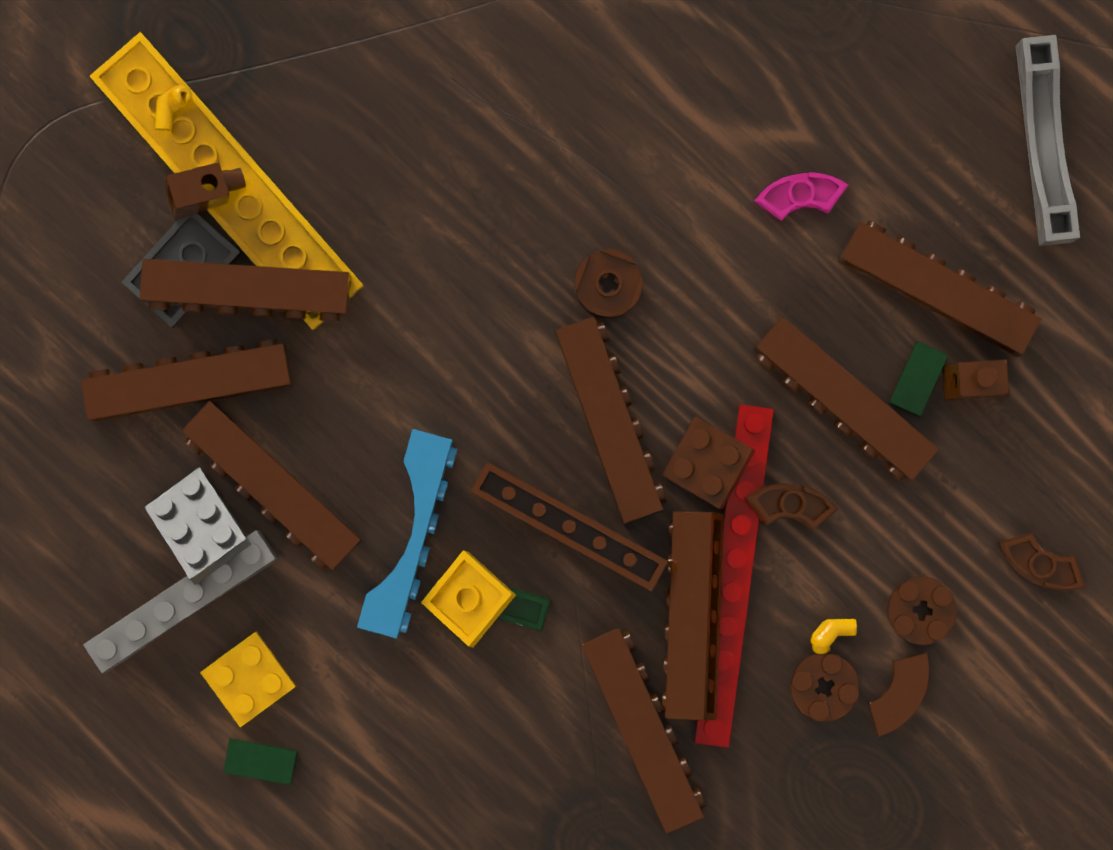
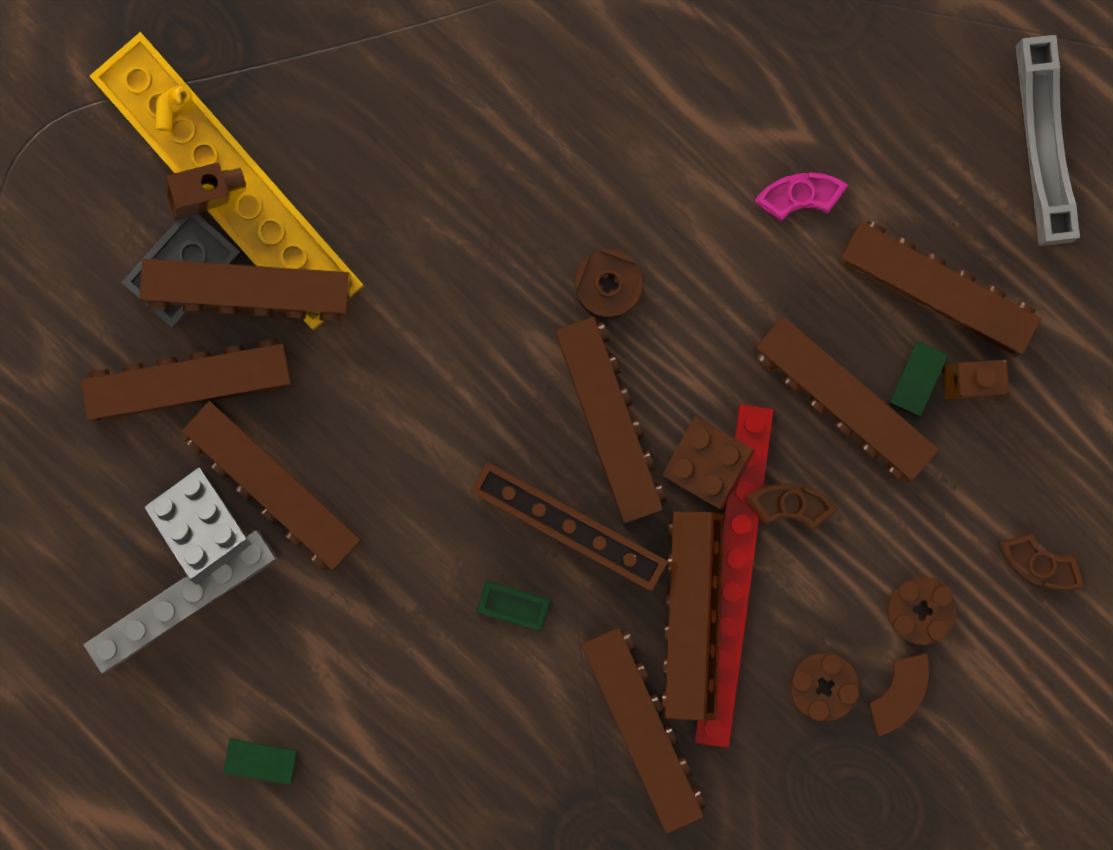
(248, 679): yellow plate -> none
(387, 603): dark azure arch -> none
(468, 598): yellow plate -> none
(829, 631): yellow arm -> none

